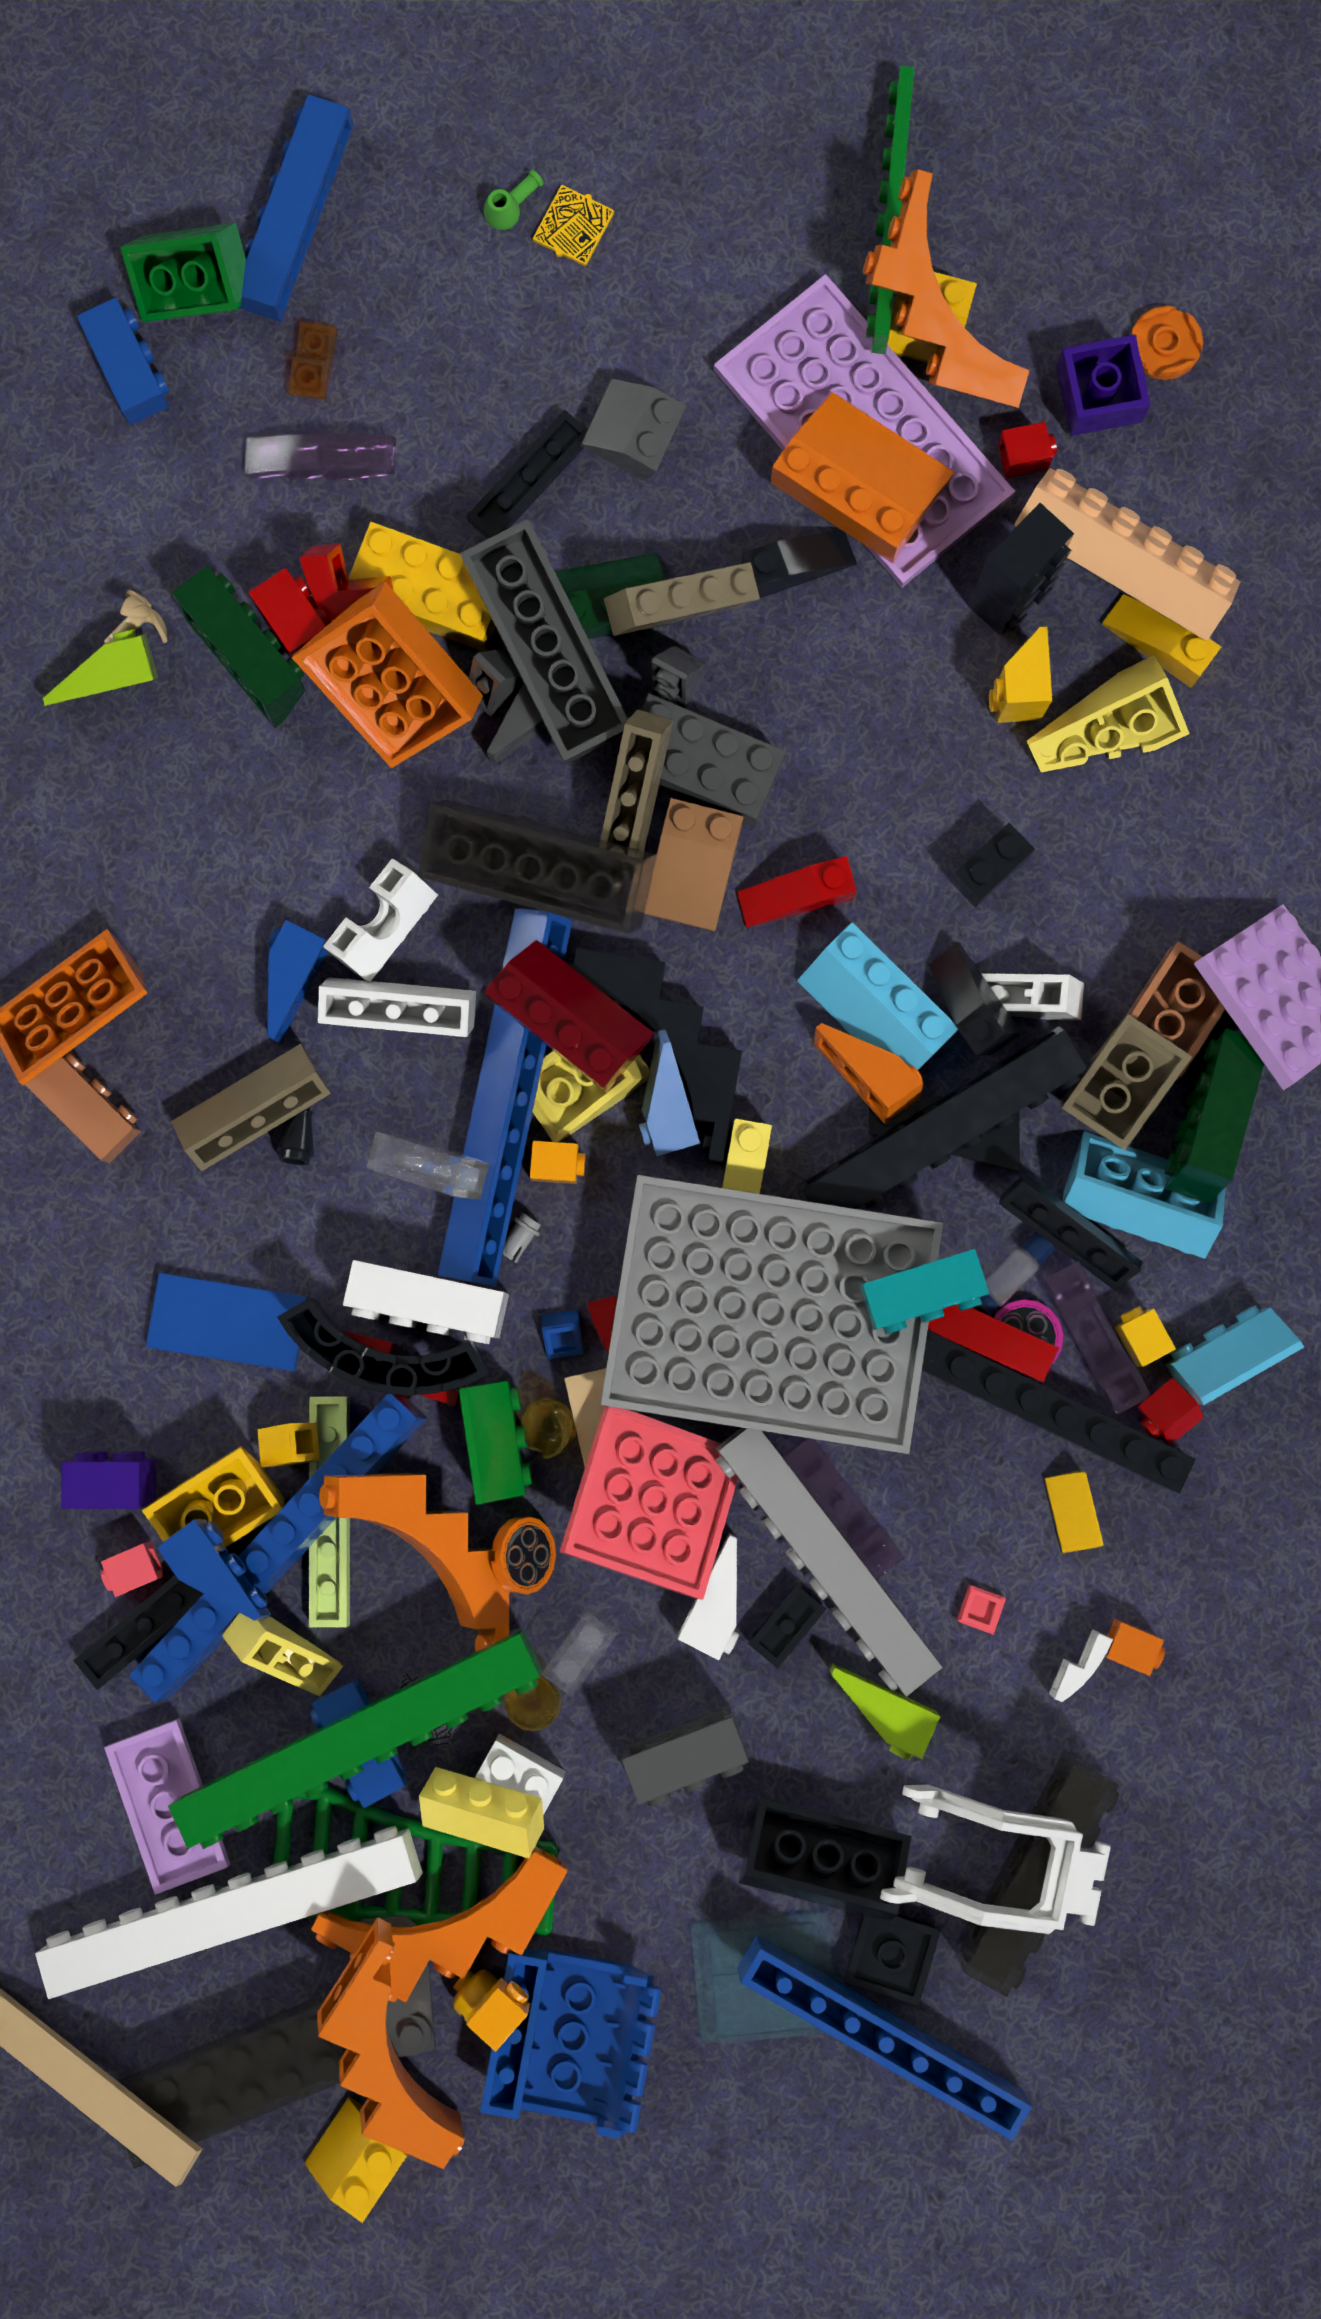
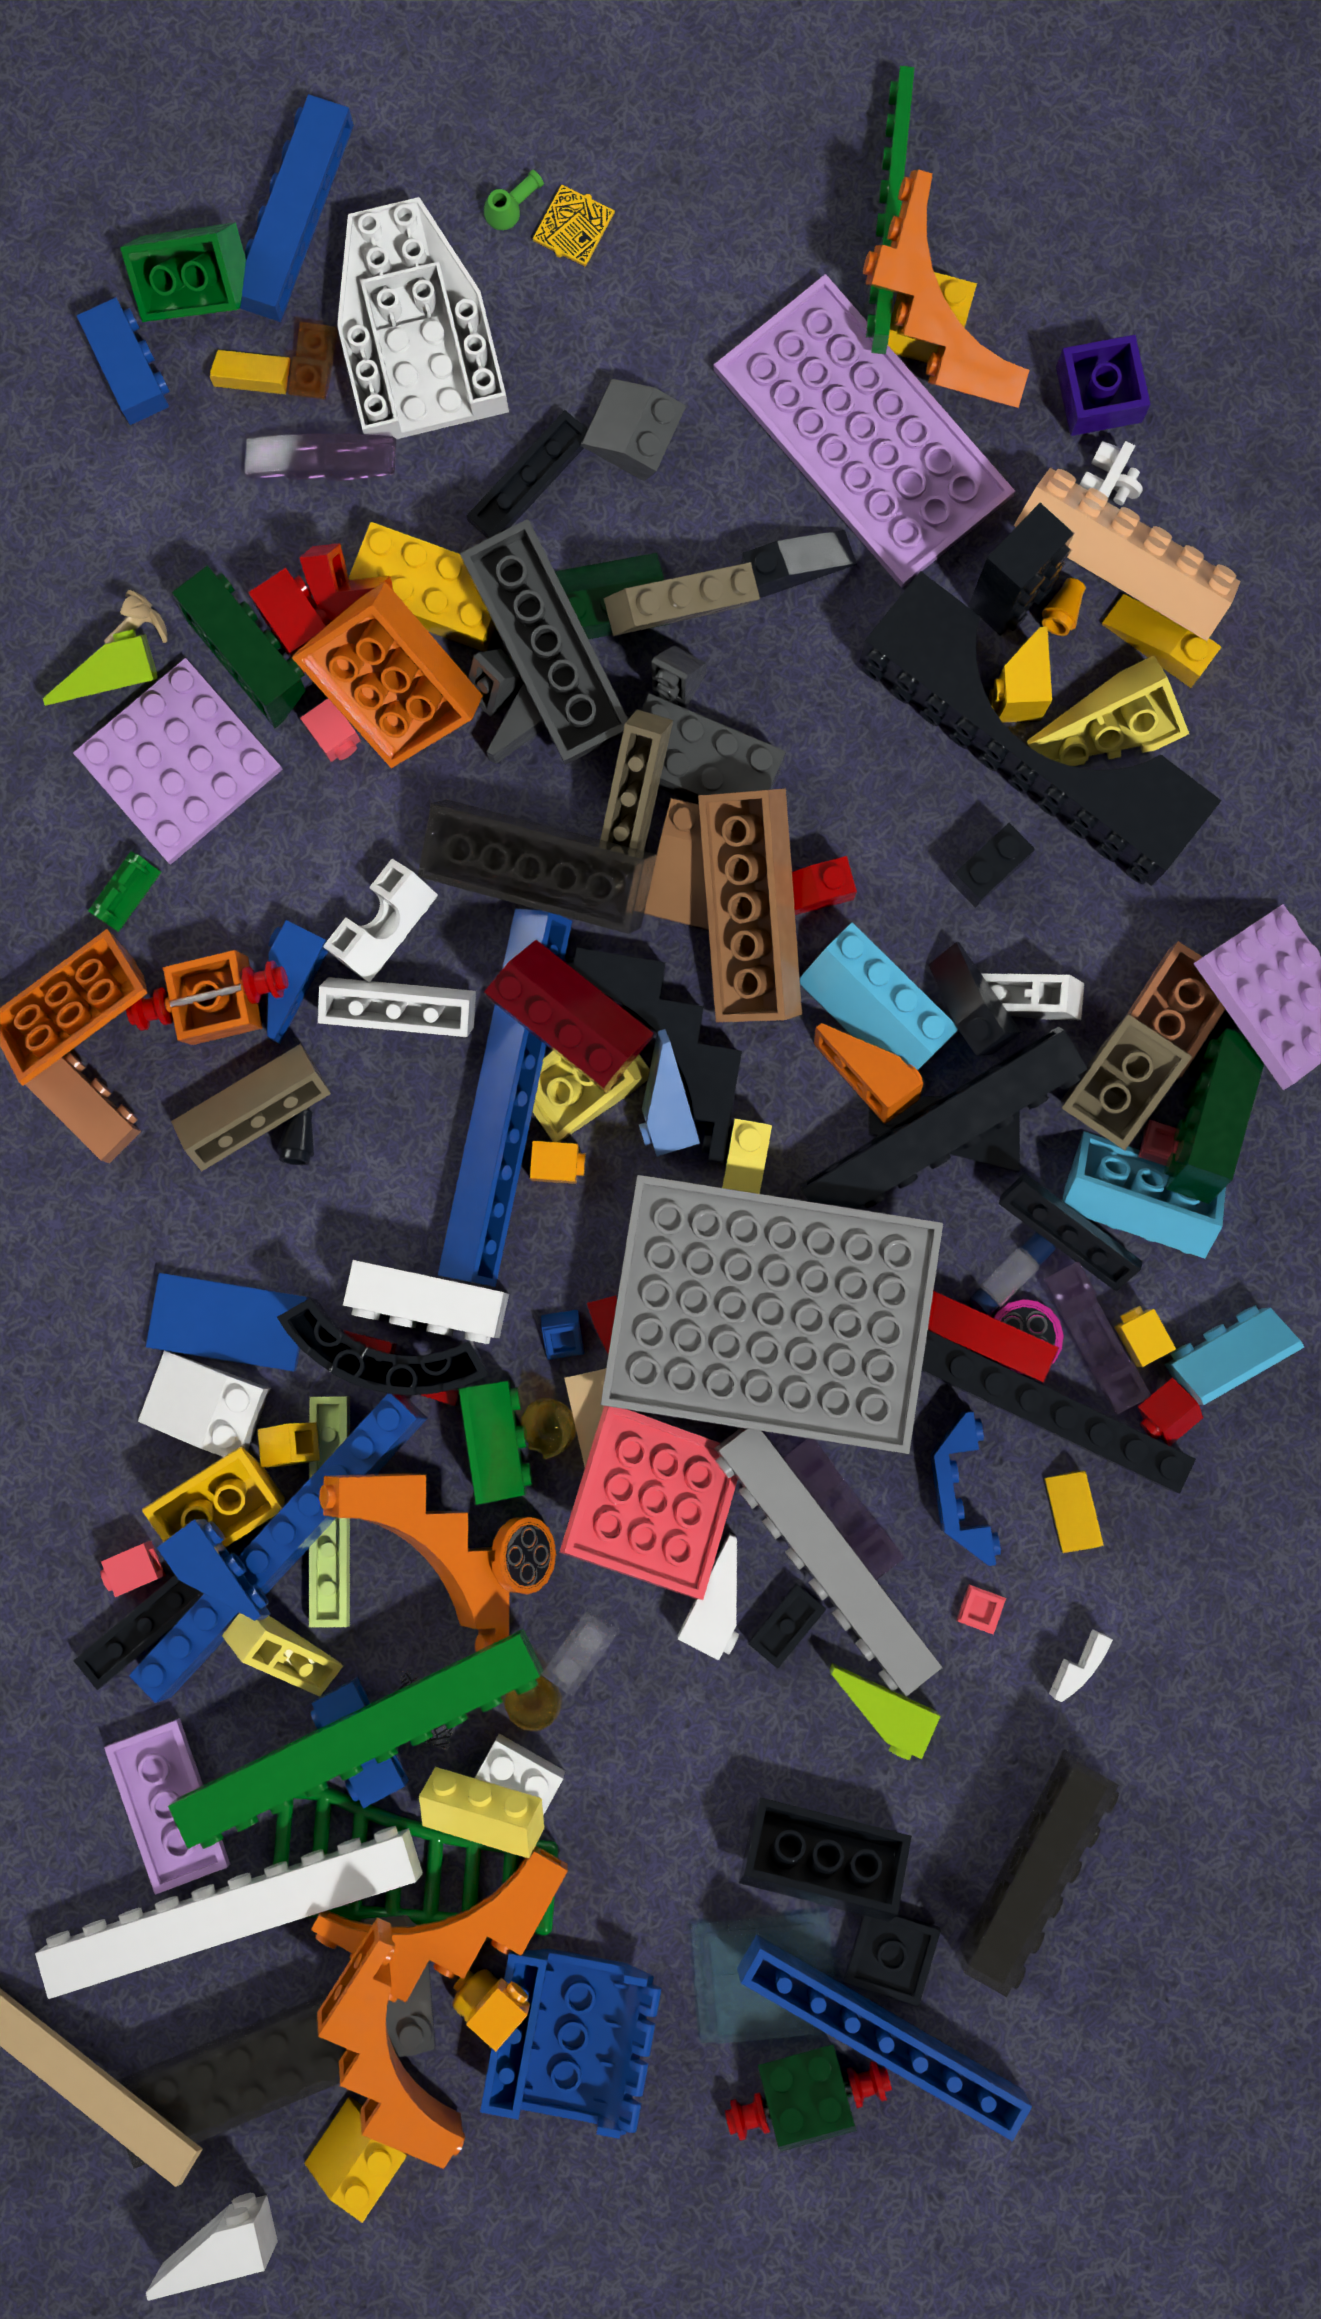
(108, 1483): dark purple brick -> none
(124, 891): none -> green hinge
(177, 761): none -> lavender plate
(203, 1405): none -> white slope
(210, 997): none -> orange brick
(226, 2248): none -> white slope
(250, 371): none -> yellow slope
(331, 731): none -> coral brick
(413, 326): none -> white wedge
(428, 1165): clear brick -> none
(520, 1237): light grey pin -> none
(685, 1757): dark grey brick -> none
(750, 905): none -> medium nougat slope
(807, 2098): none -> dark green brick
(860, 476): orange slope -> none
(925, 1291): teal brick -> none
(960, 1437): none -> blue slope
(1026, 449): red brick -> none
(1063, 610): none -> light orange cone
(1066, 1882): white piece -> none
(1113, 461): none -> white hips
(1132, 813): none -> black arch
(1135, 1647): orange brick -> none
(1158, 1142): none -> coral tile
(1160, 354): orange tile -> none

